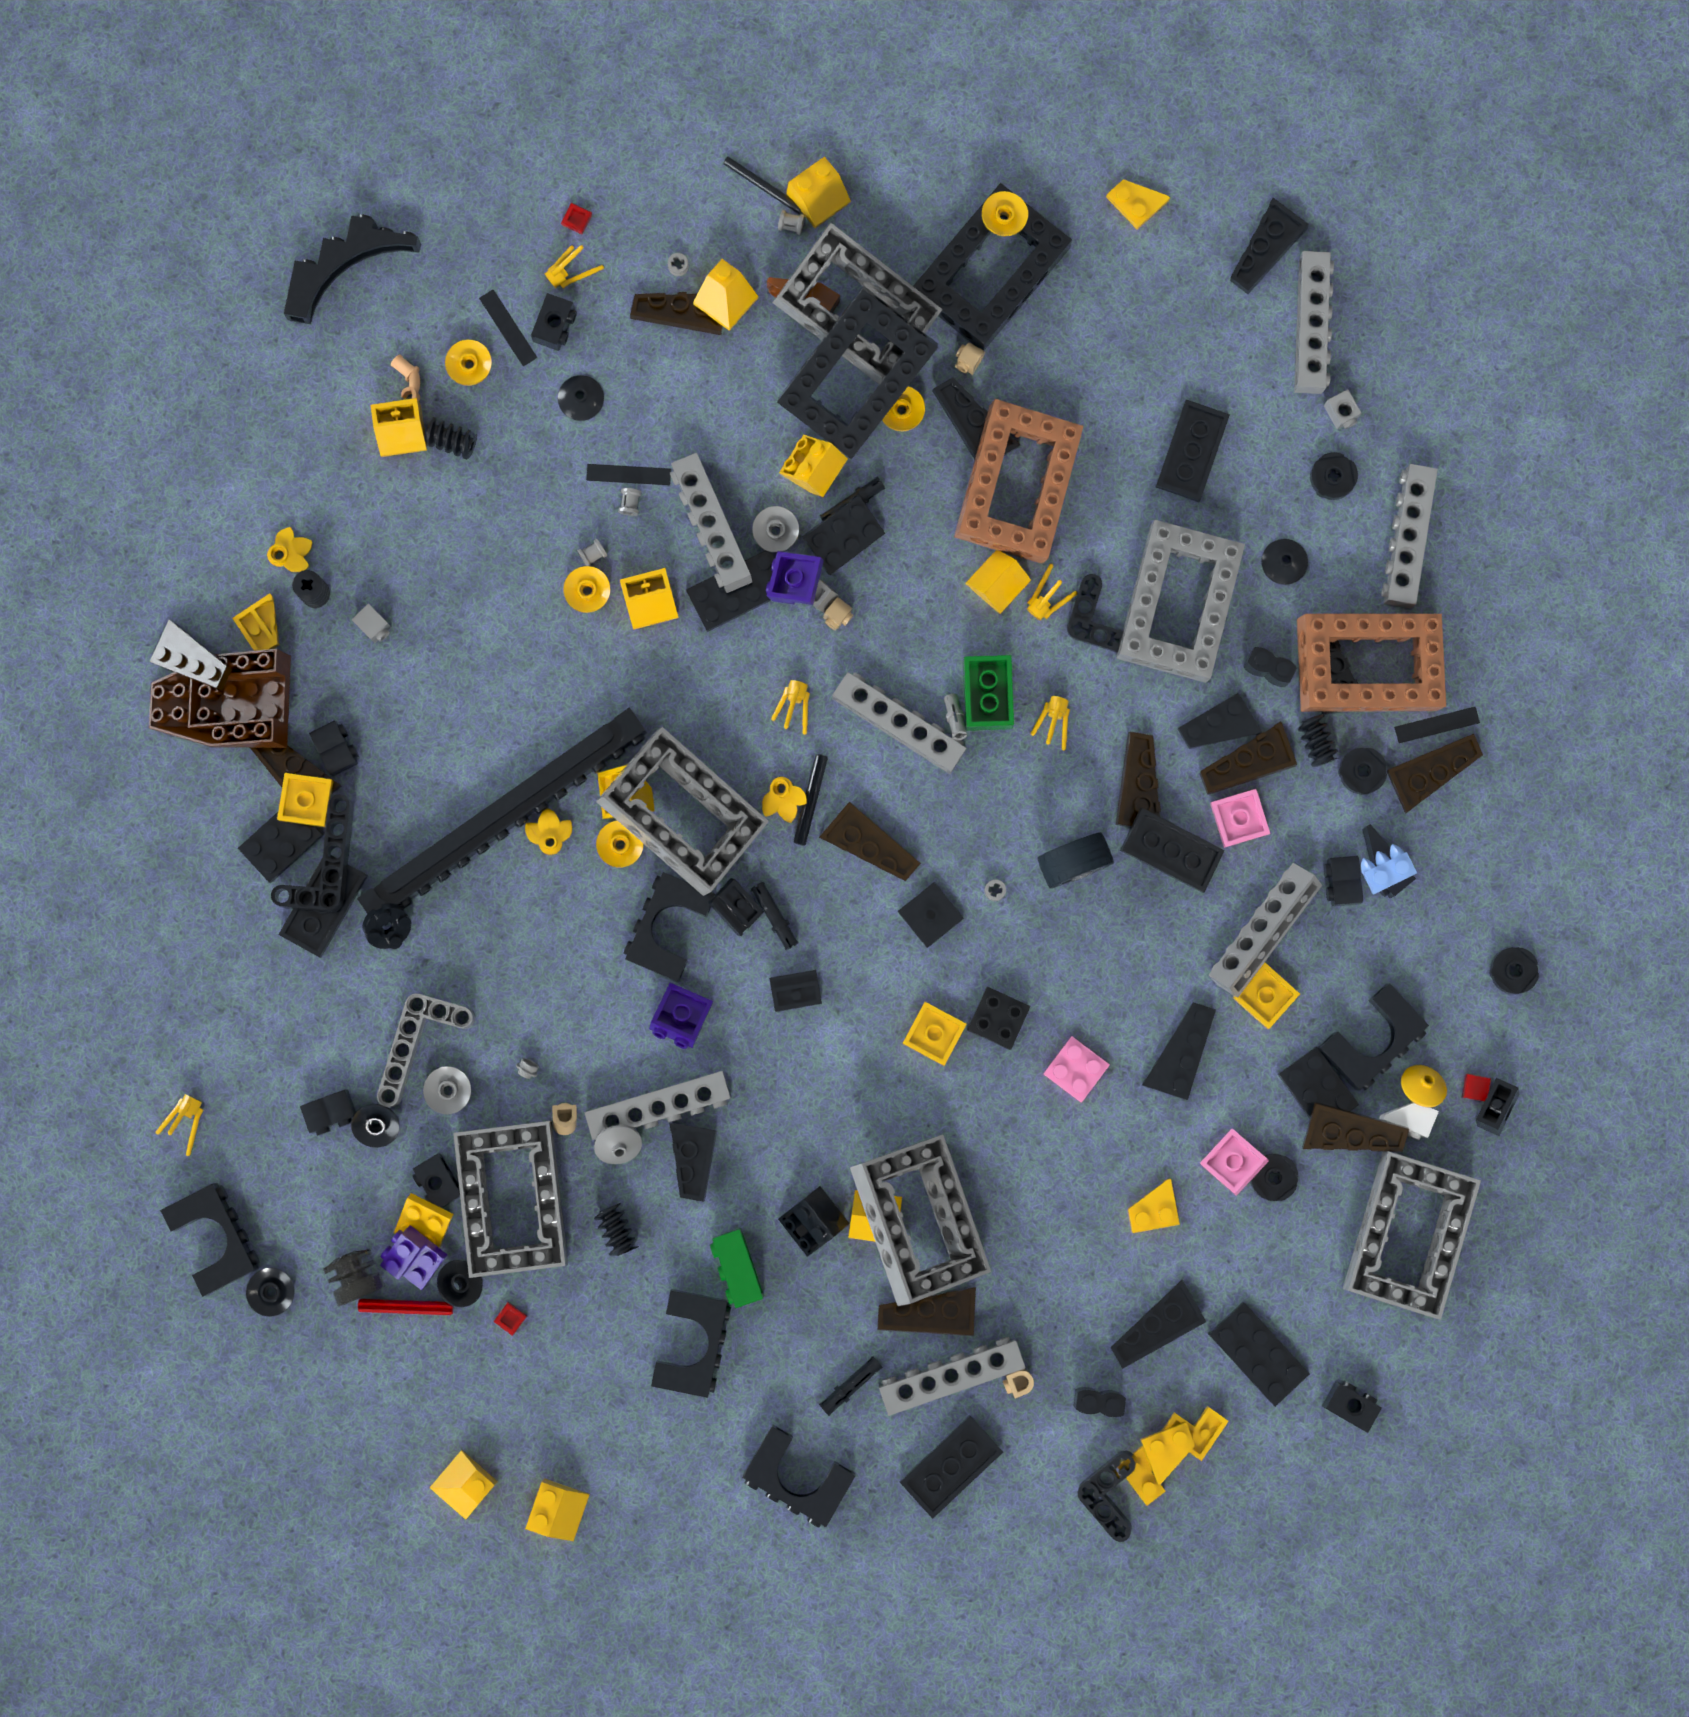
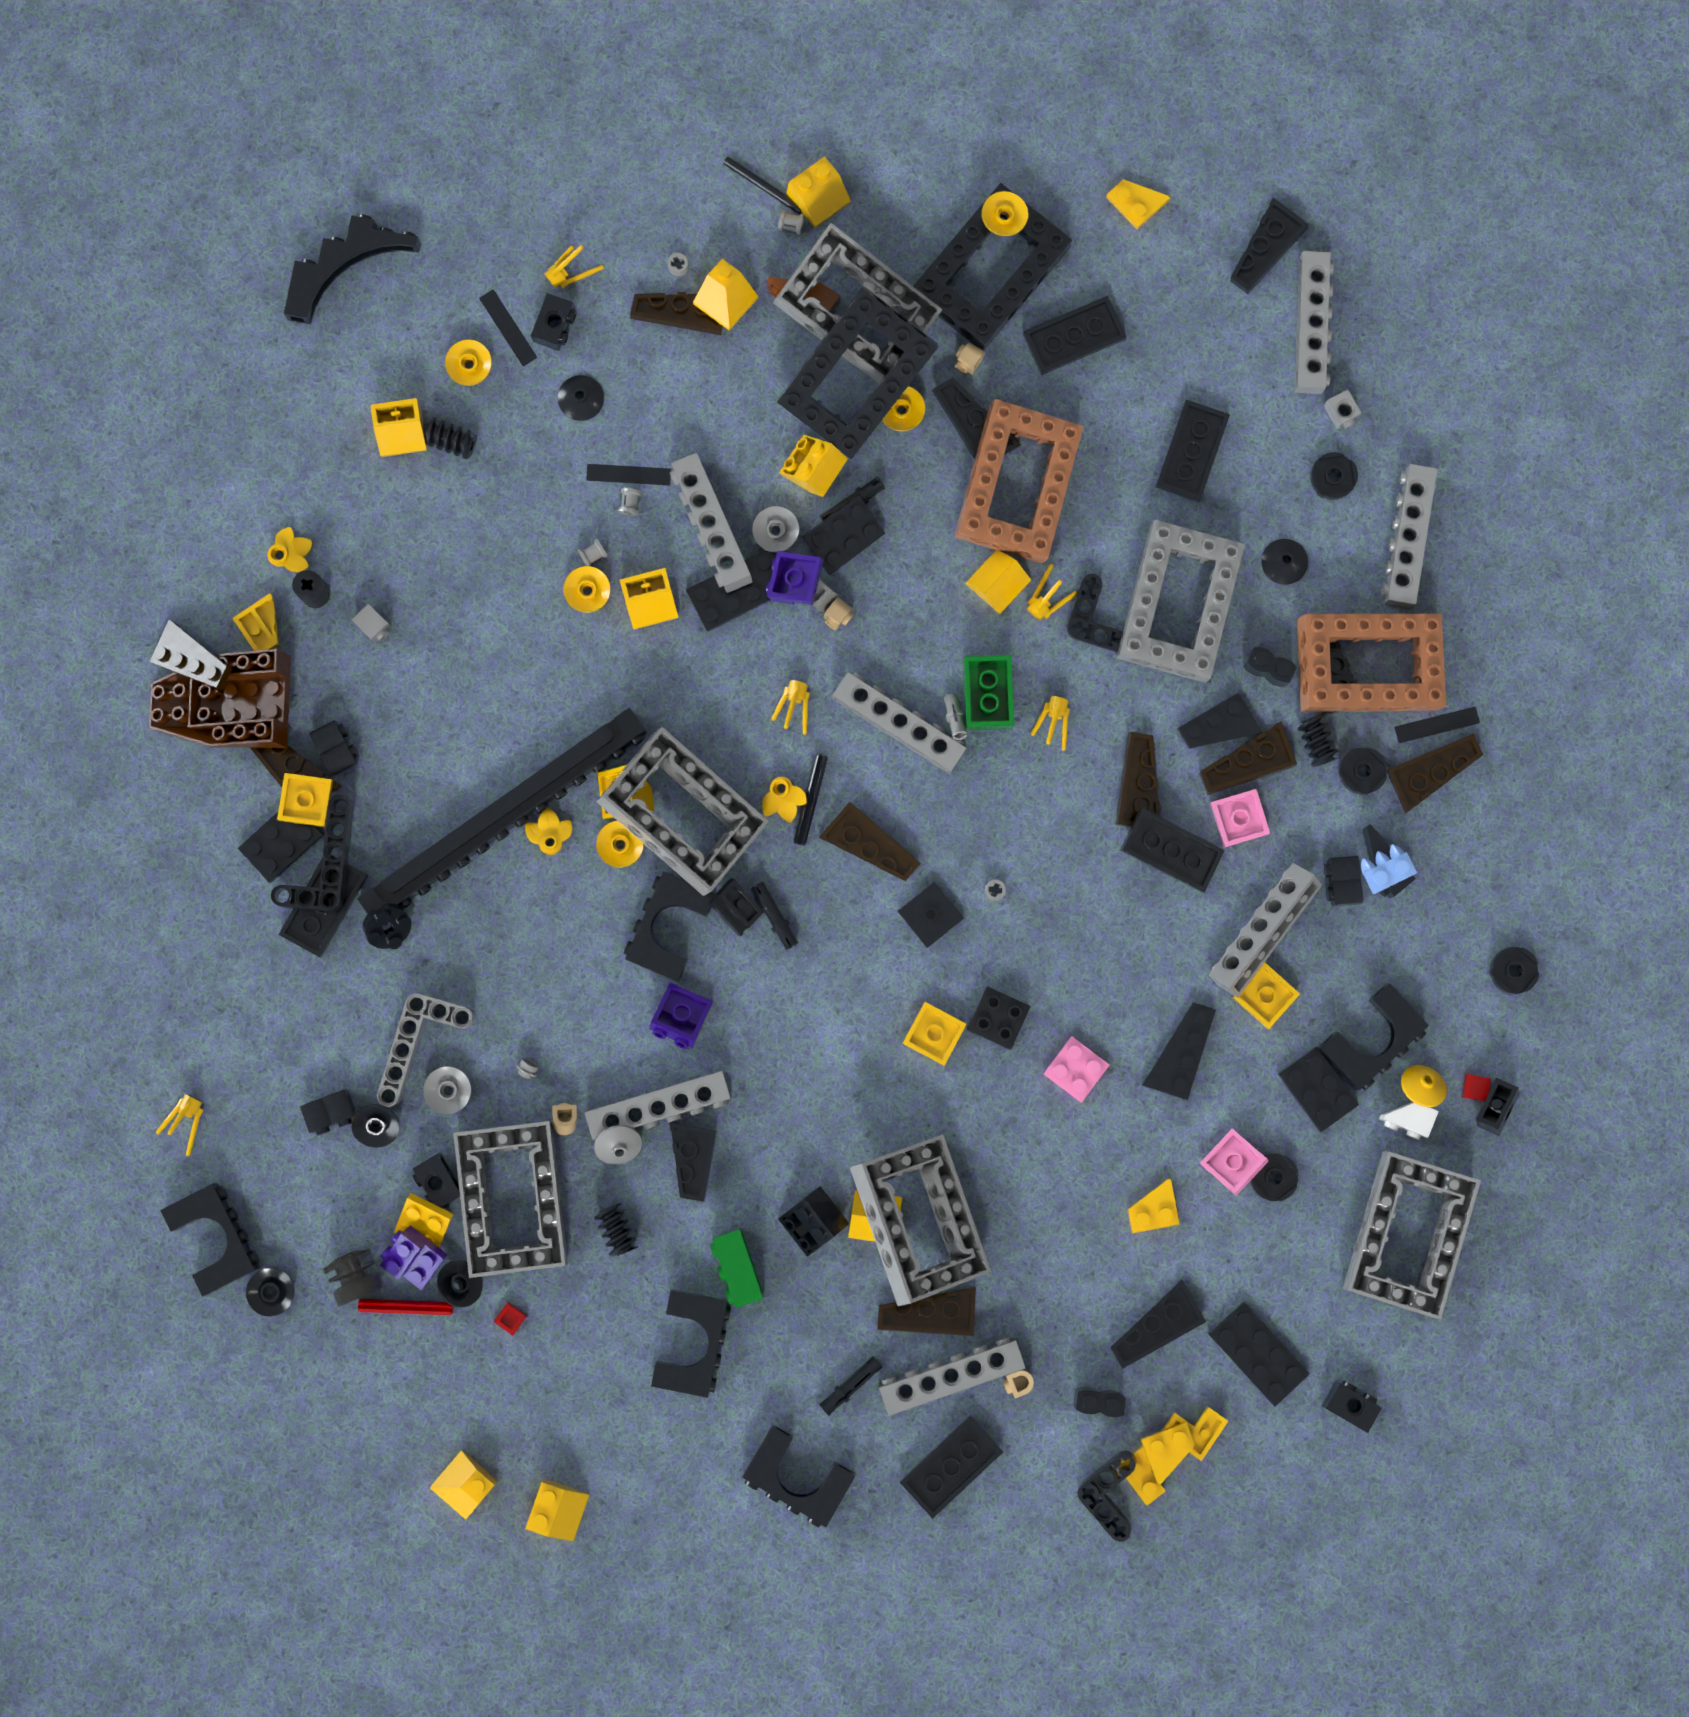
(411, 375): light nougat piece -> none
(576, 218): red tile -> none
(795, 990): black plate -> none
(1074, 335): none -> black plate
(1075, 860): black wheel -> none
(1341, 1129): dark brown wing -> none

